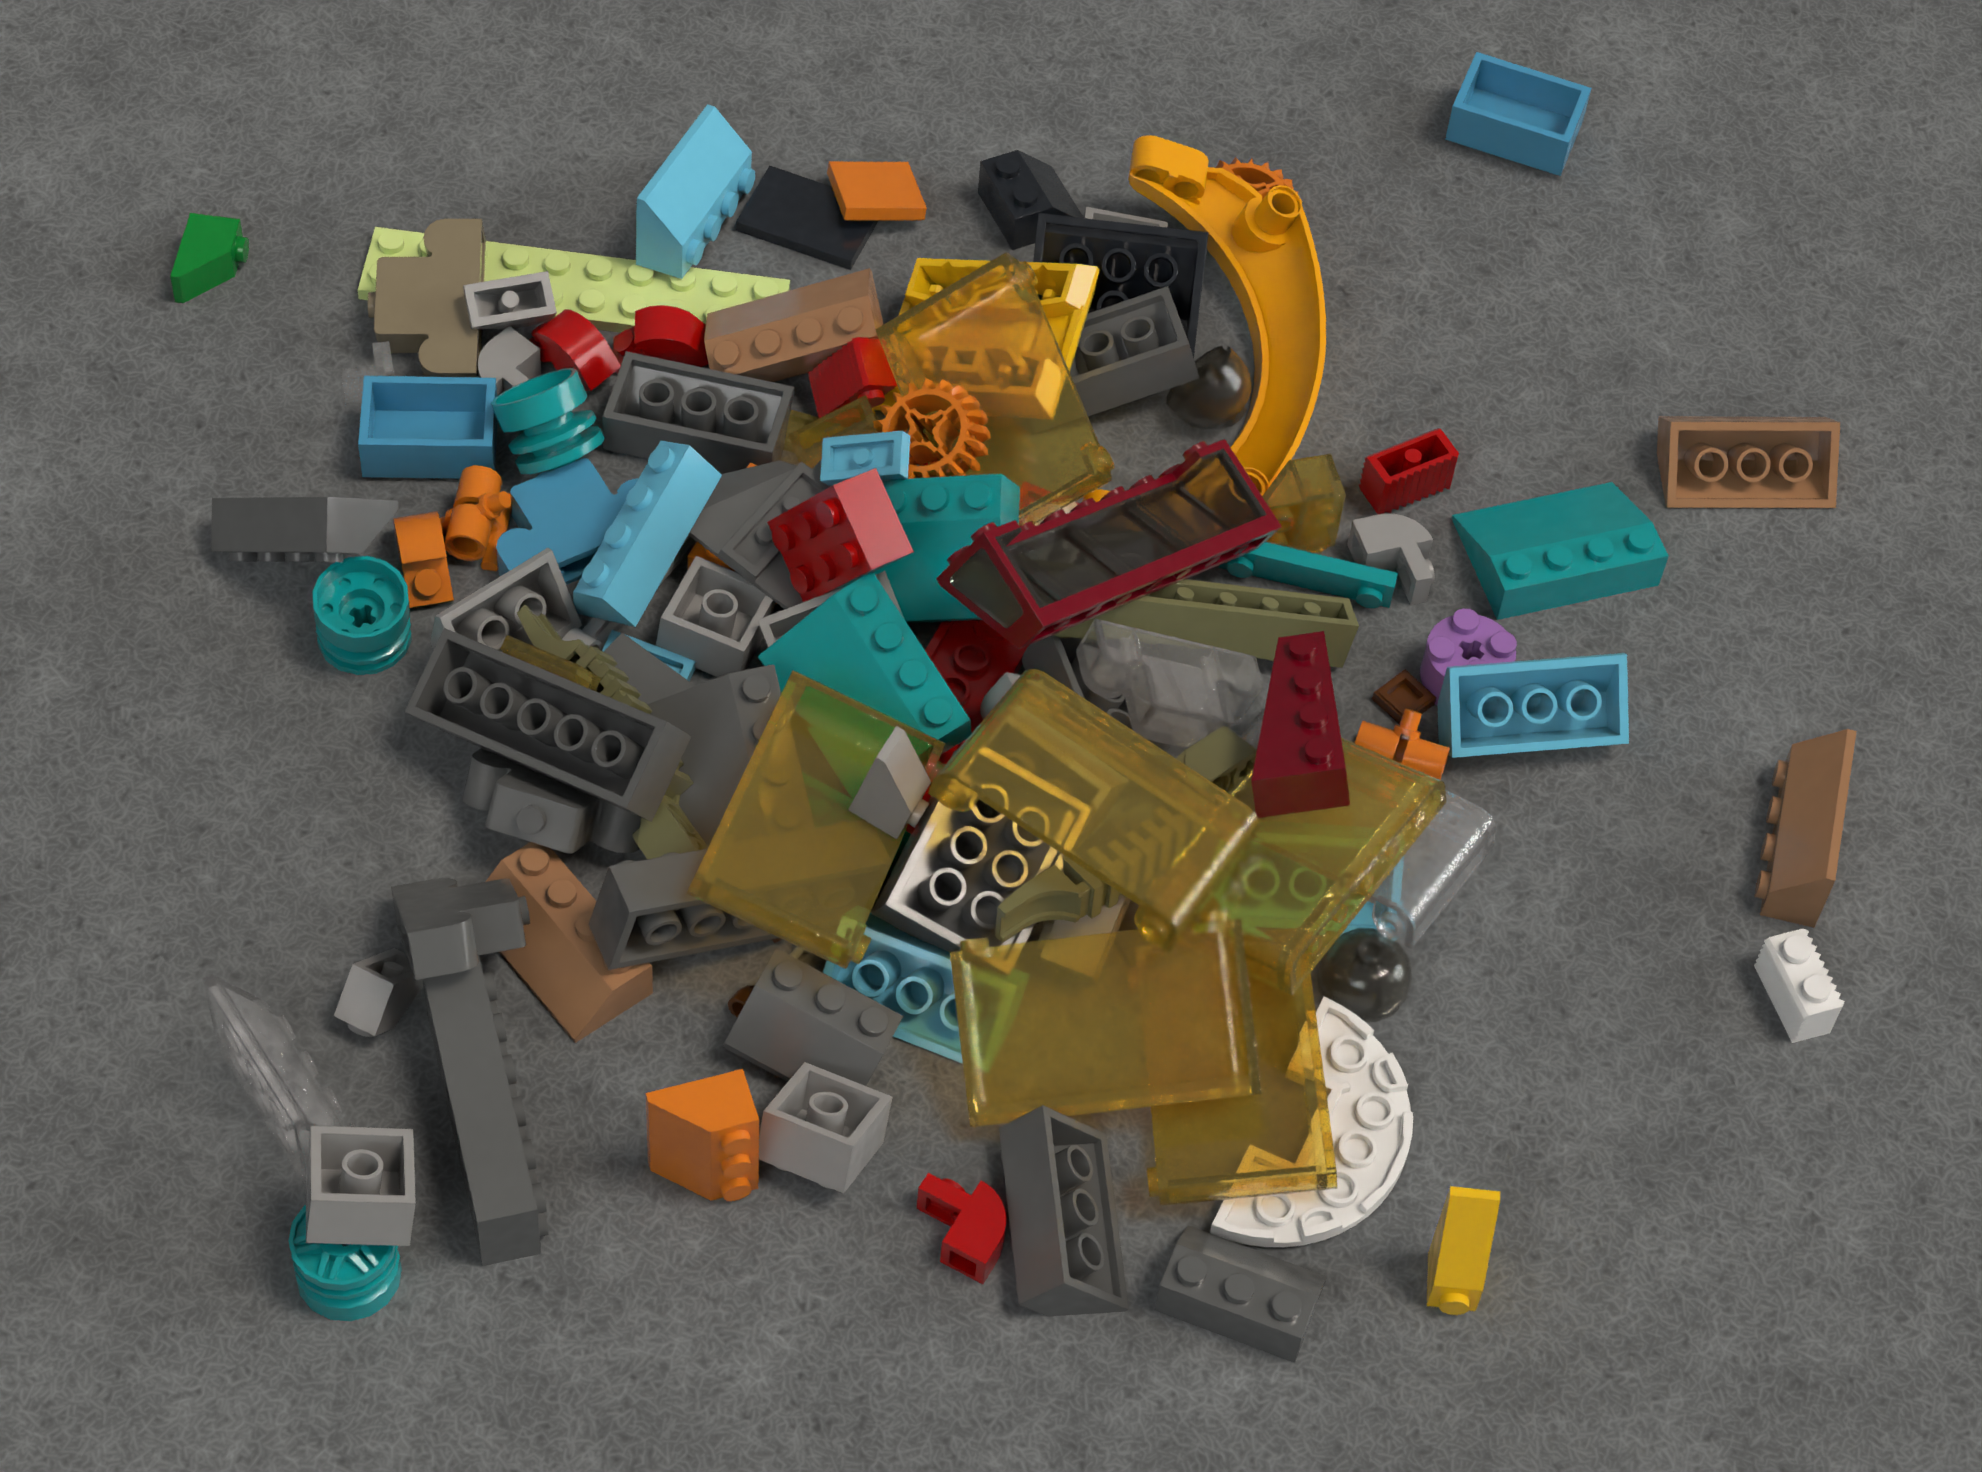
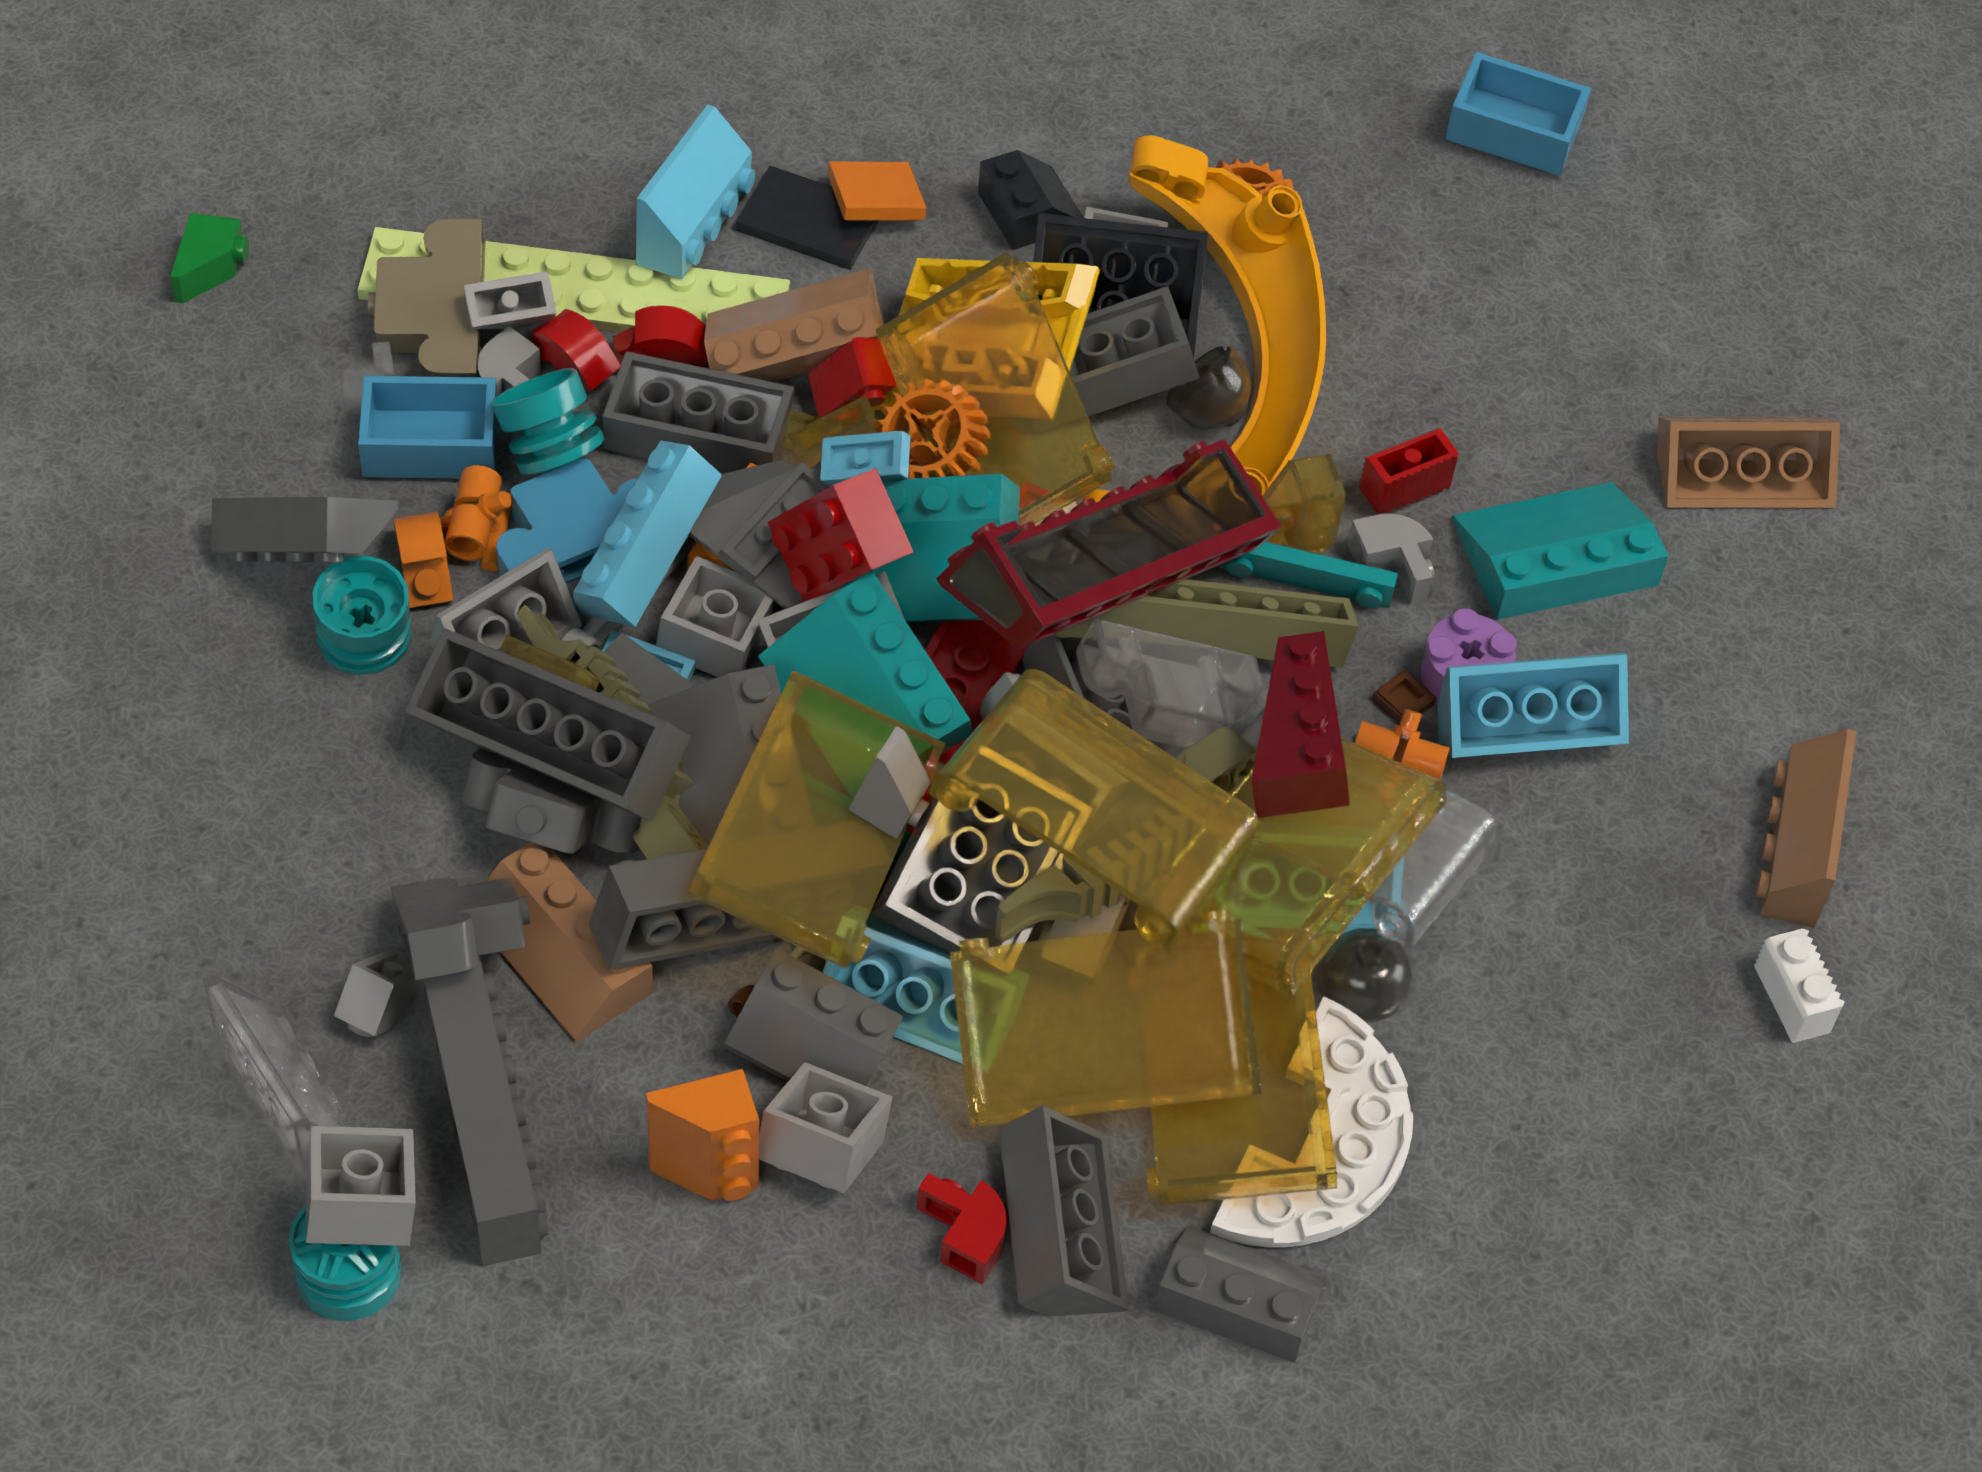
(1461, 1249): yellow slope -> none

